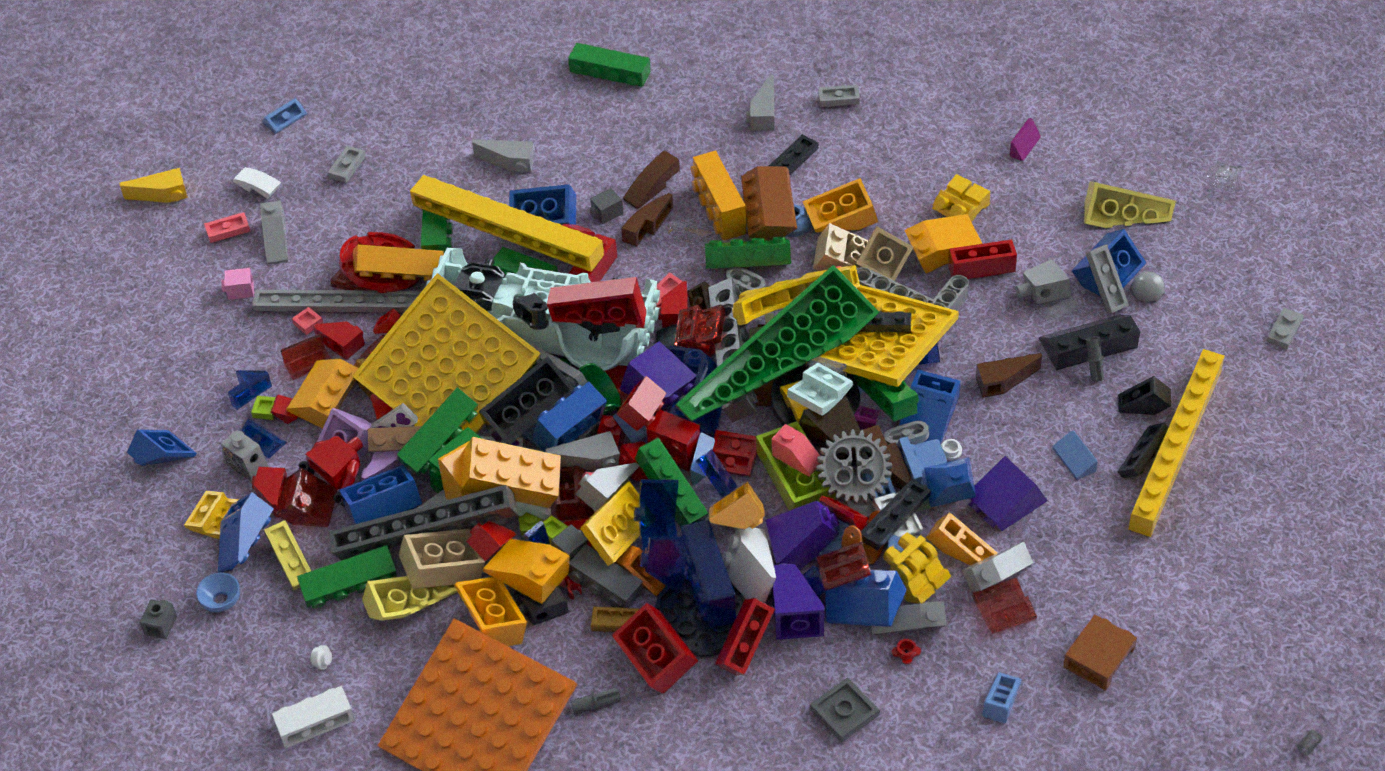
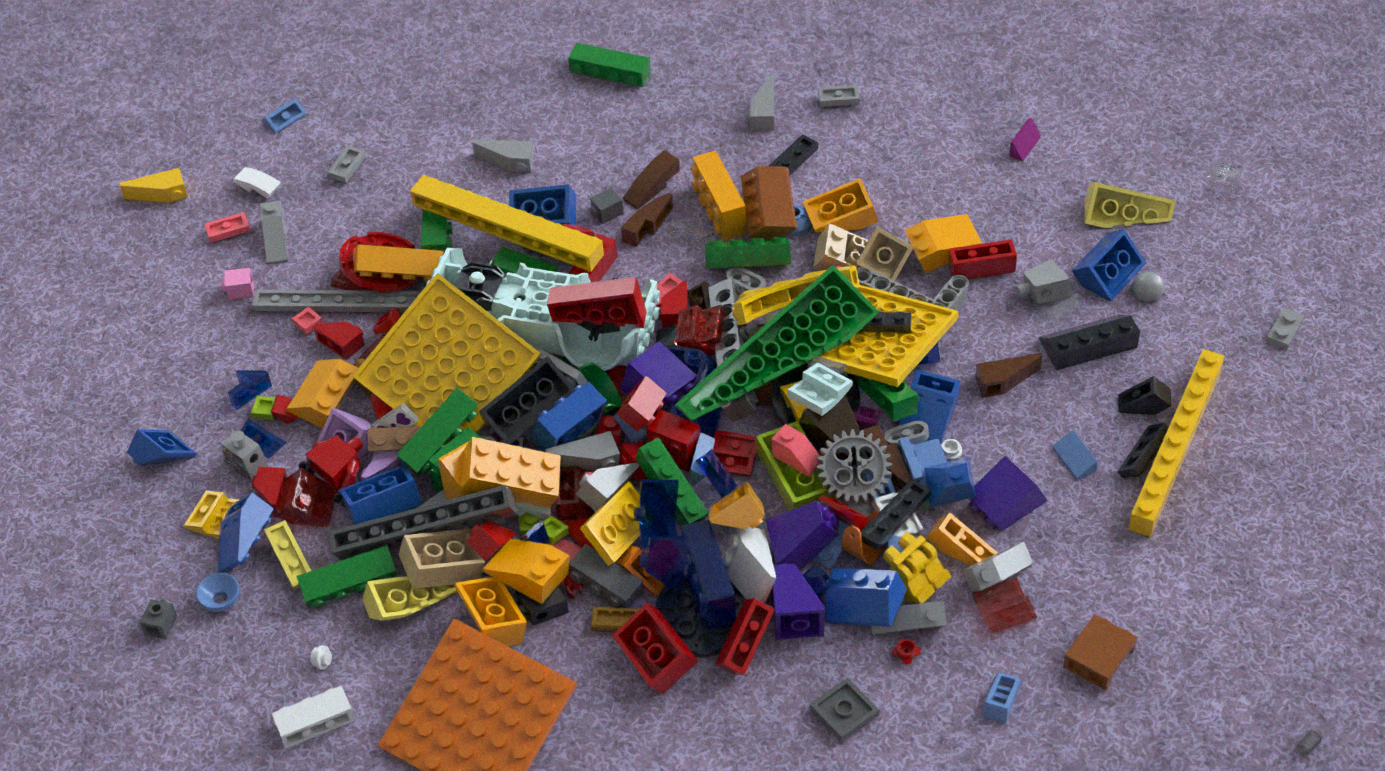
(303, 355): clear red panel -> none
(532, 311): black piece -> none
(570, 541): dark grey brick -> none
(594, 700): dark grey axle -> none
(843, 566): clear red slope -> none
(961, 198): yellow hips -> none
(1095, 358): dark grey axle -> none
(1107, 279): light grey plate -> none

